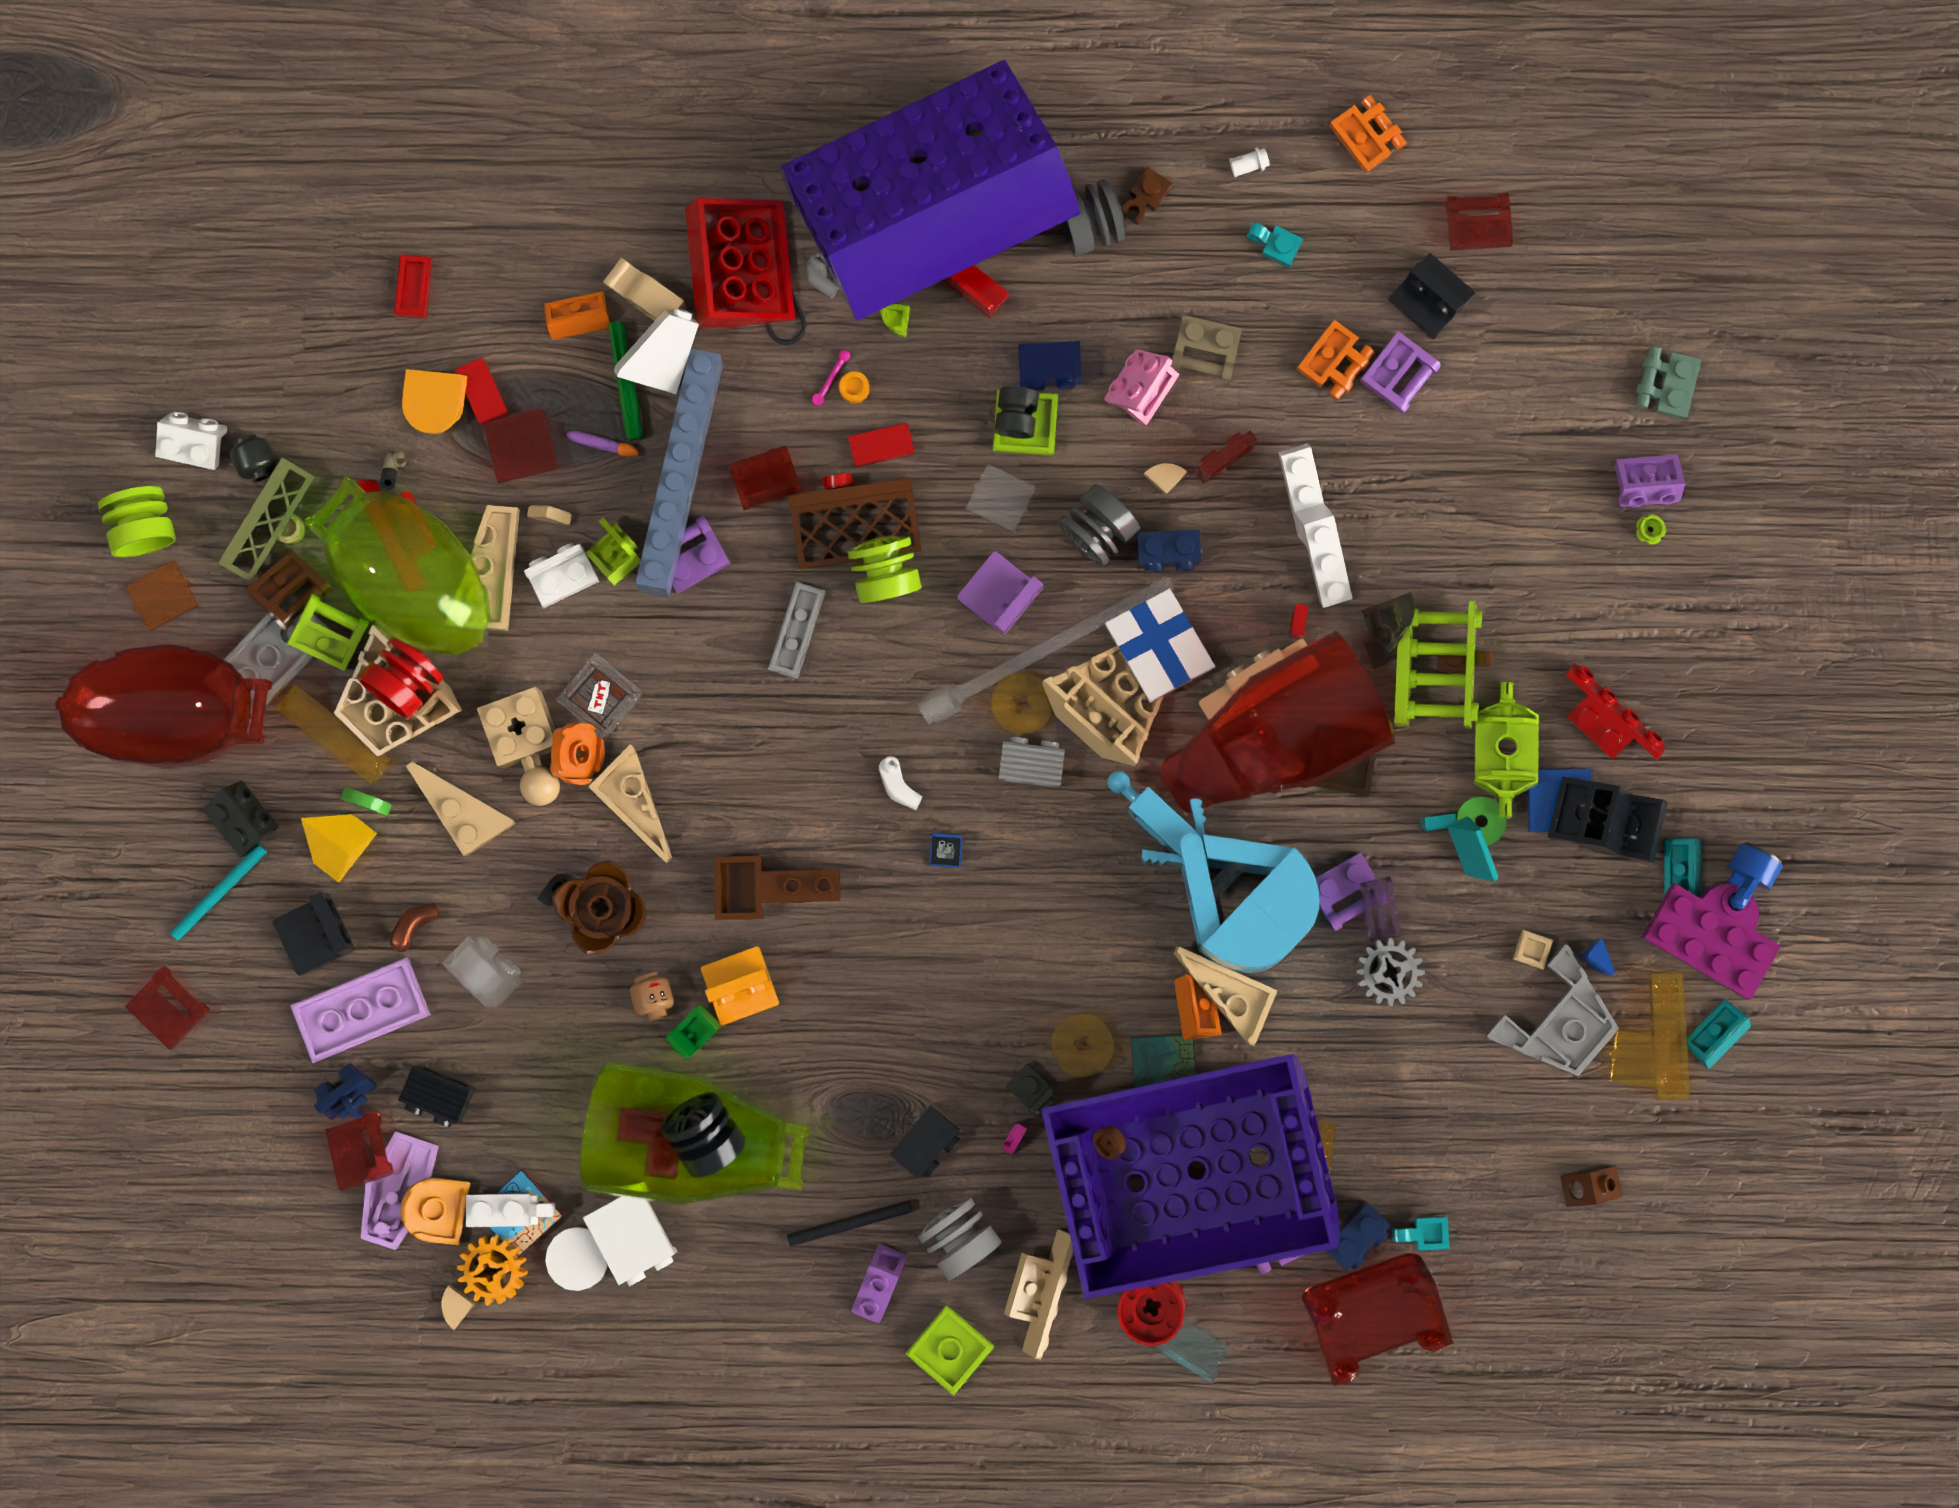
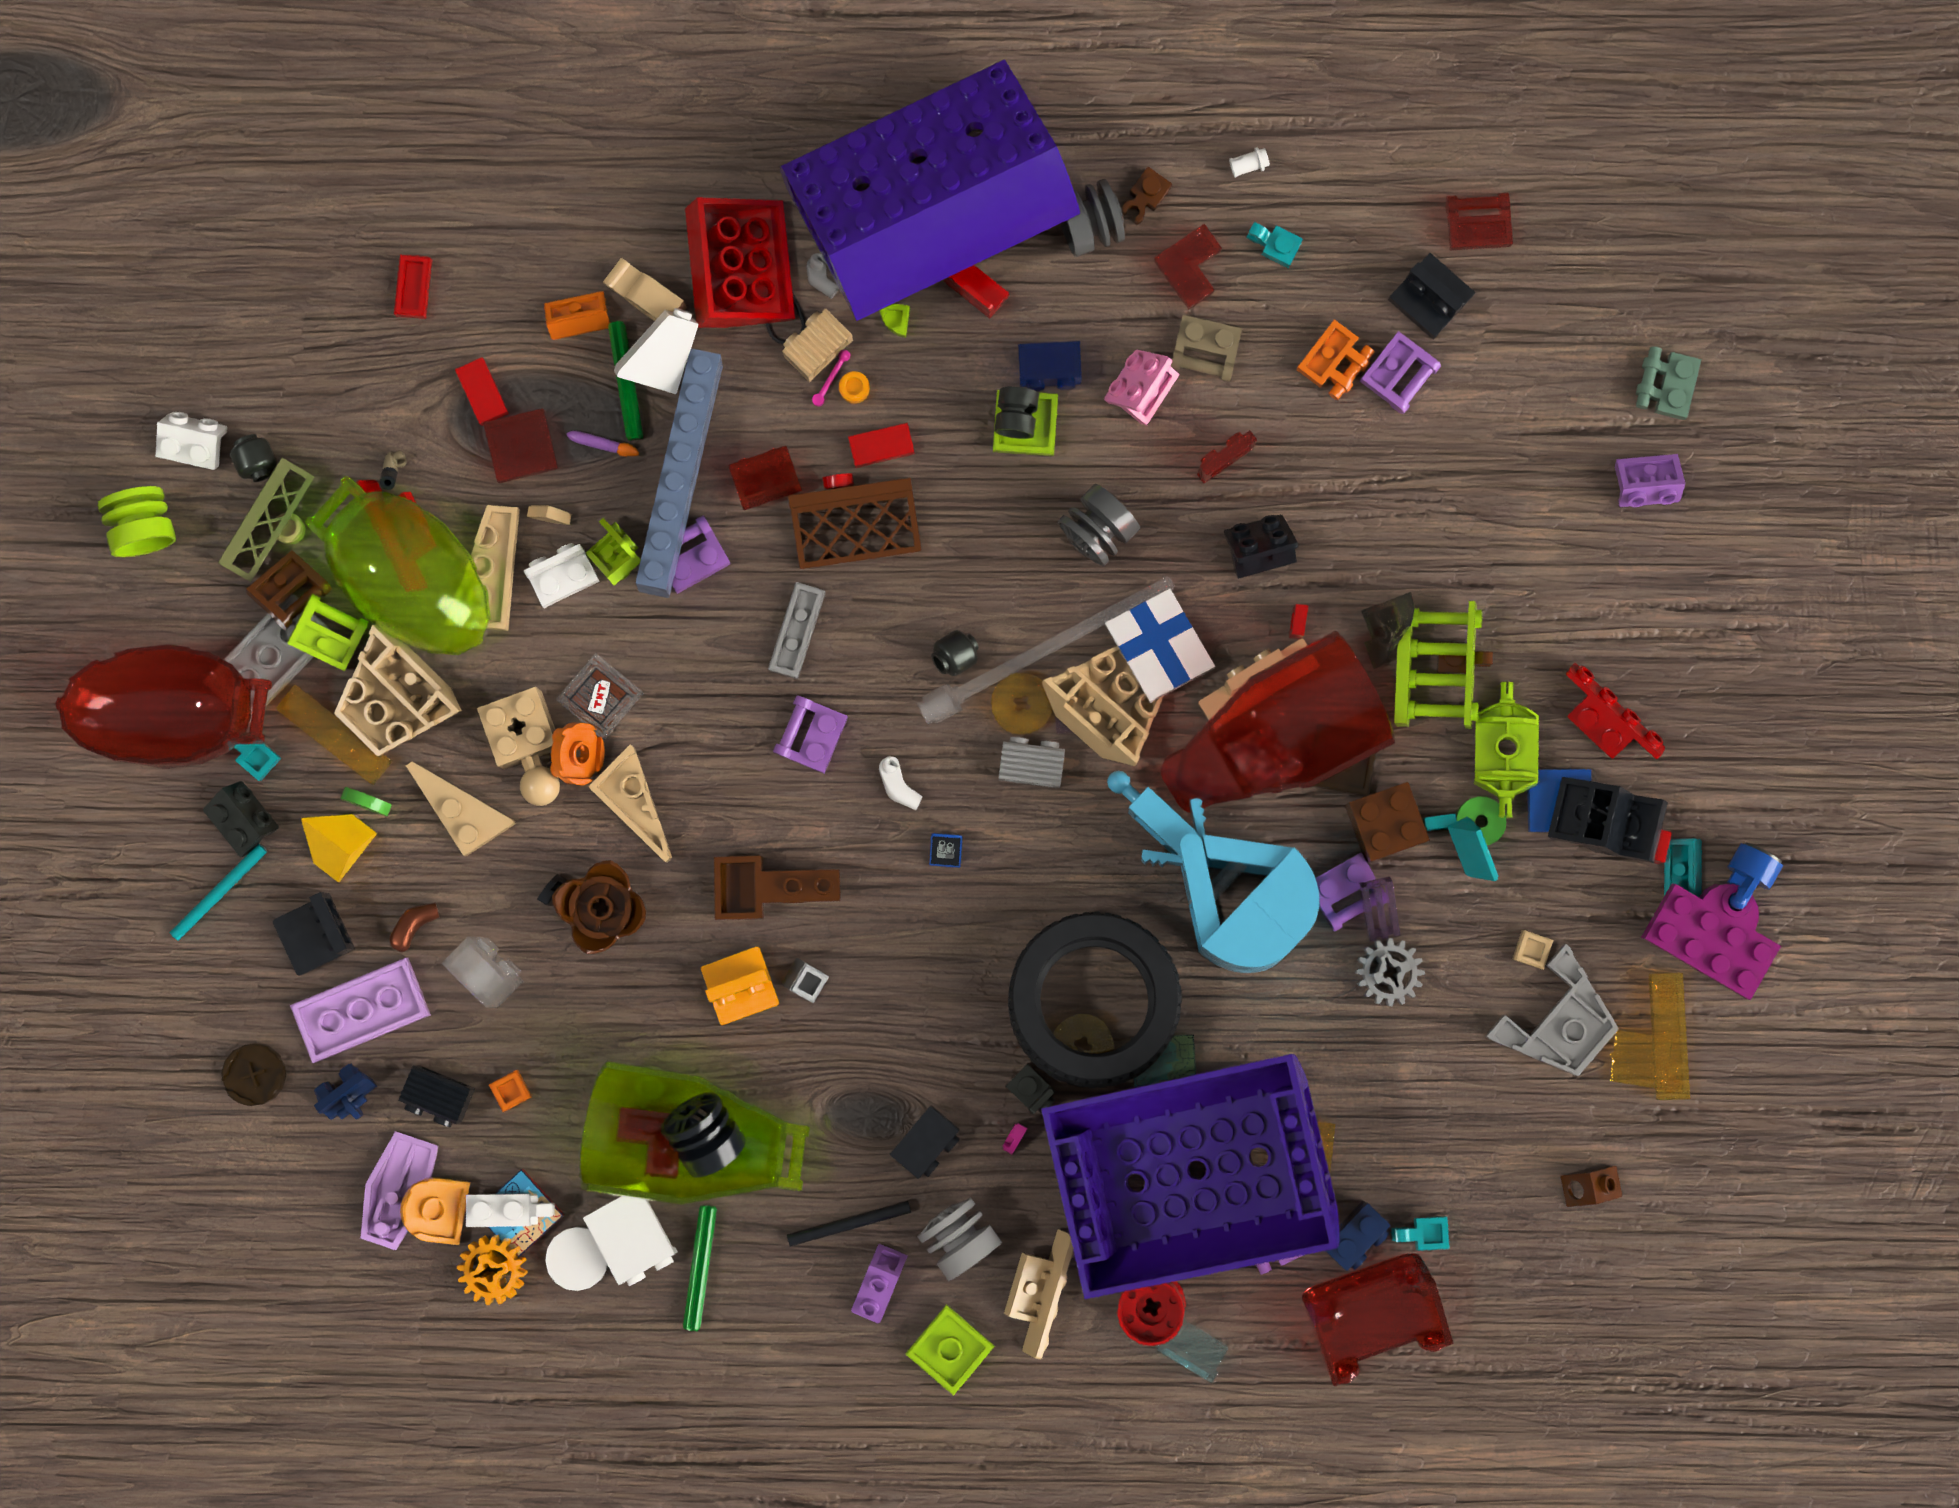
(160, 1015): clear red plate -> none
(162, 596): clear orange piece -> none
(253, 1074): none -> dark brown tile
(257, 759): none -> teal plate
(349, 1152): clear red plate -> none
(400, 677): red wheel -> none
(433, 400): light orange tile -> none
(455, 1306): tan tile -> none
(510, 1090): none -> orange tile
(651, 996): medium nougat head -> none
(693, 1032): green bracket -> none
(699, 1267): none -> green axle
(804, 980): none -> dark grey slope
(816, 344): none -> tan brick
(820, 738): none -> medium lavender plate
(884, 569): lime wheel -> none
(955, 653): none -> pearl dark grey head
(999, 593): medium lavender bracket -> none
(1000, 498): clear piece -> none
(1107, 932): none -> black tyre
(1109, 1142): reddish brown tile -> none
(1165, 476): tan tile -> none
(1168, 550): dark blue brick -> none
(1182, 262): none -> clear red plate
(1196, 1010): orange slope -> none
(1237, 997): tan wing -> none
(1261, 545): none -> black bracket
(1315, 525): white bracket -> none
(1361, 139): orange plate -> none
(1387, 822): none -> reddish brown brick
(1598, 957): blue slope -> none
(1656, 523): lime plate -> none
(1662, 848): none -> red tile
(1717, 1033): teal slope -> none

